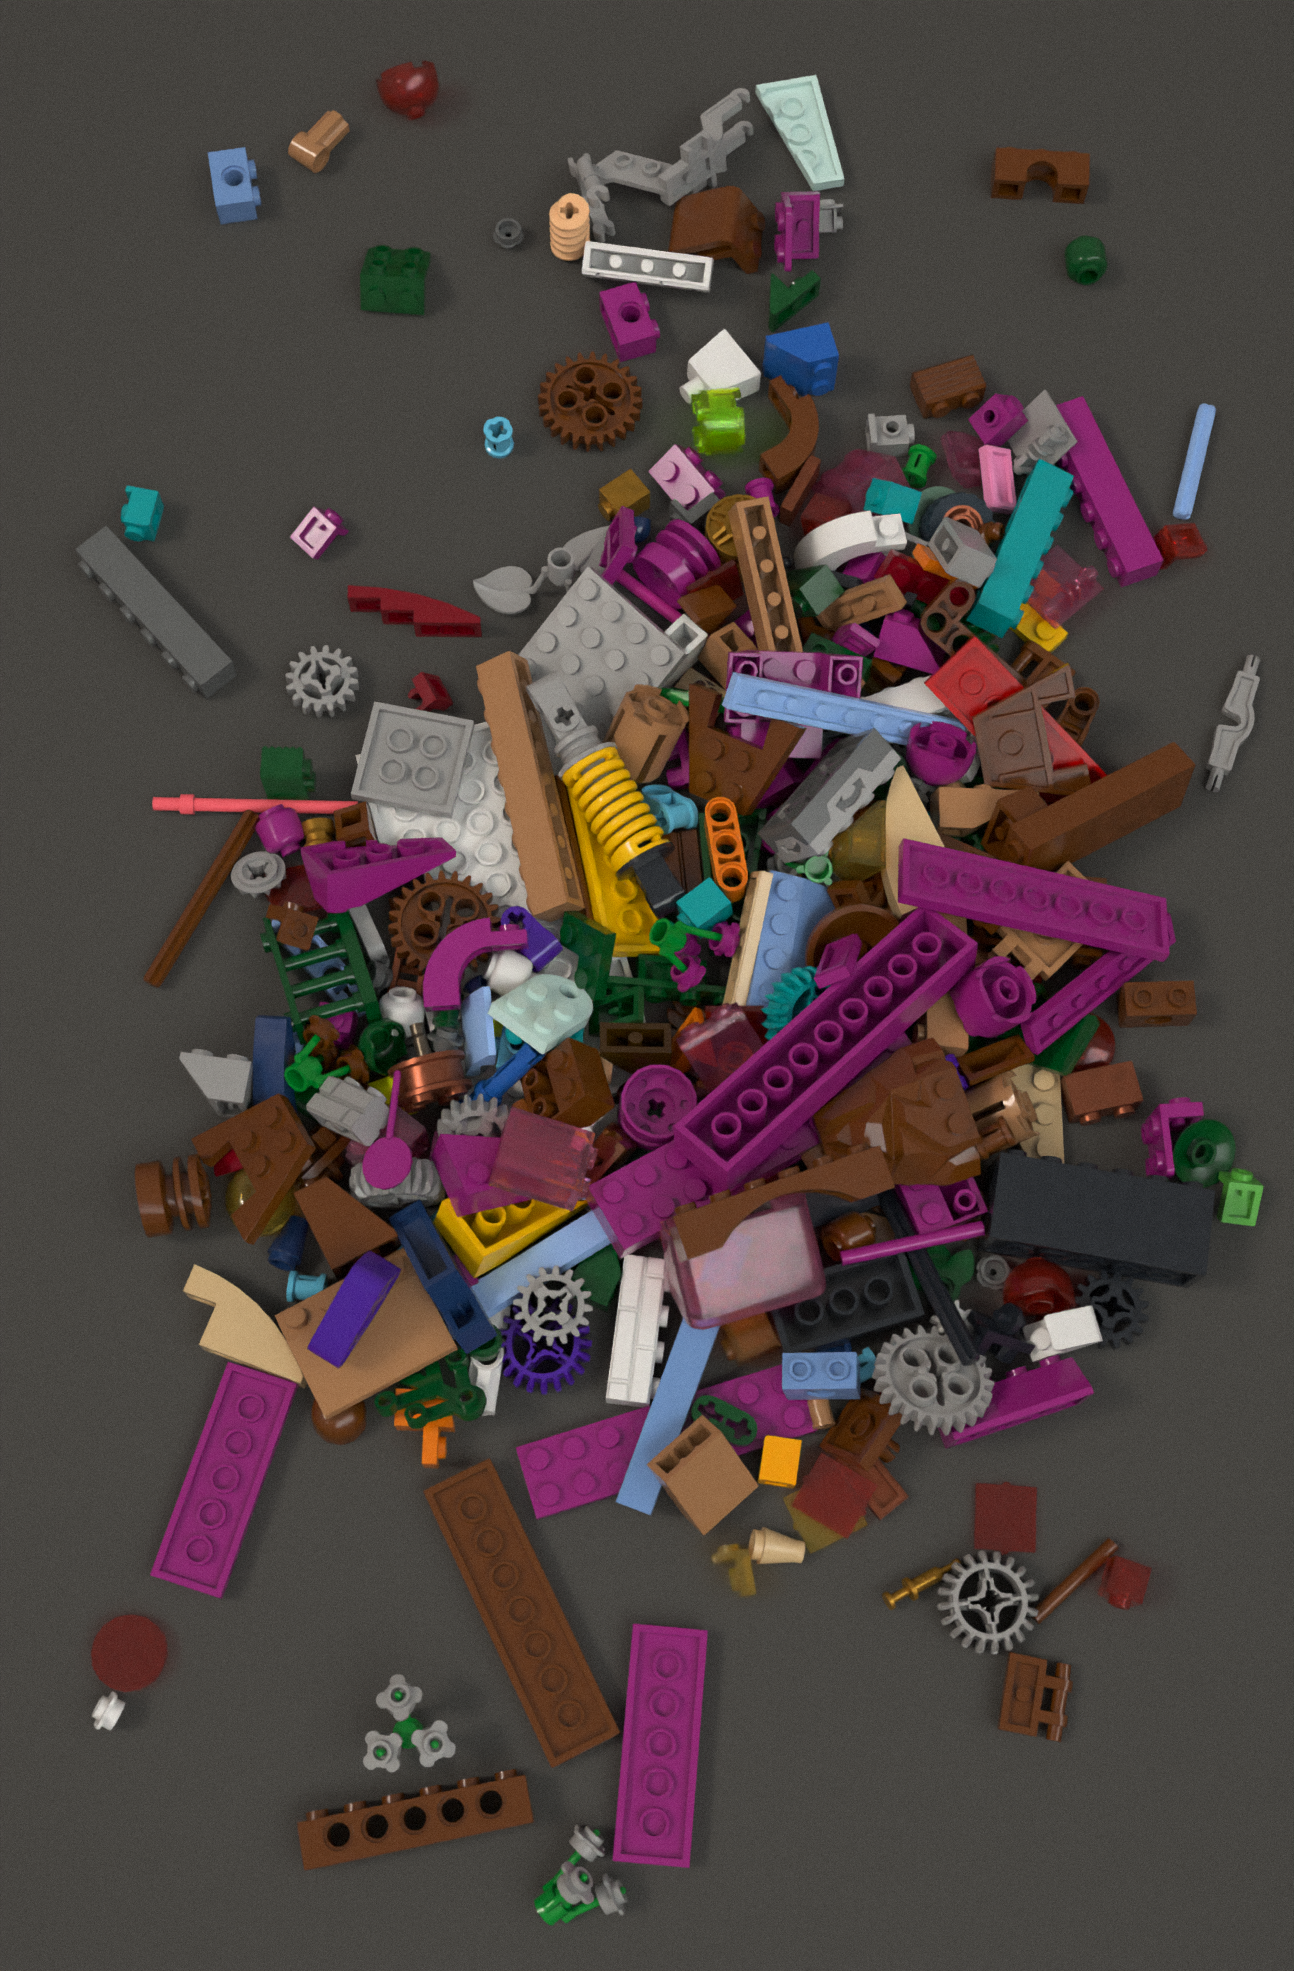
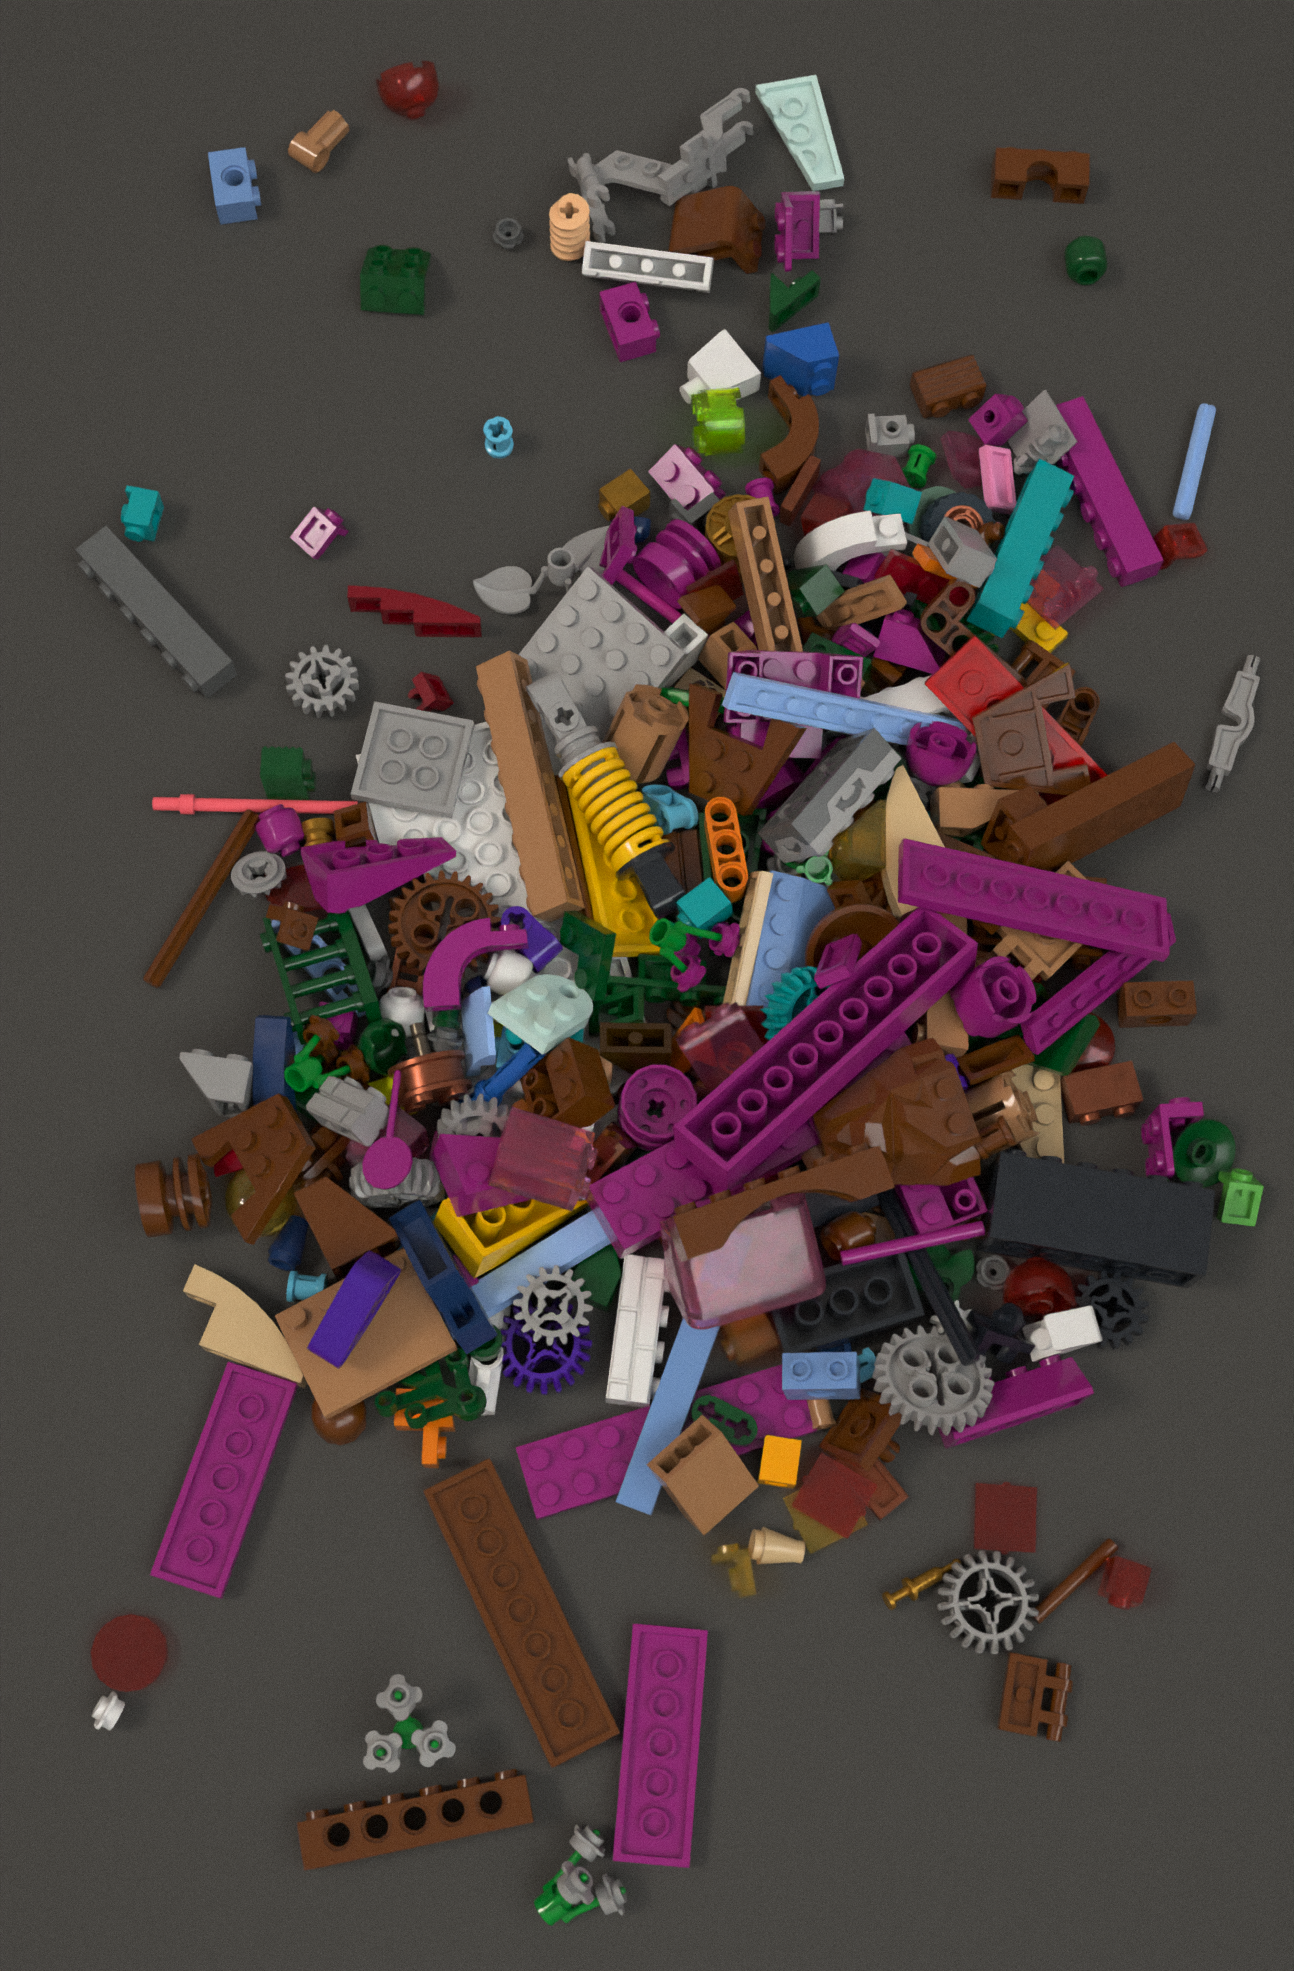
(590, 401): reddish brown gear -> none

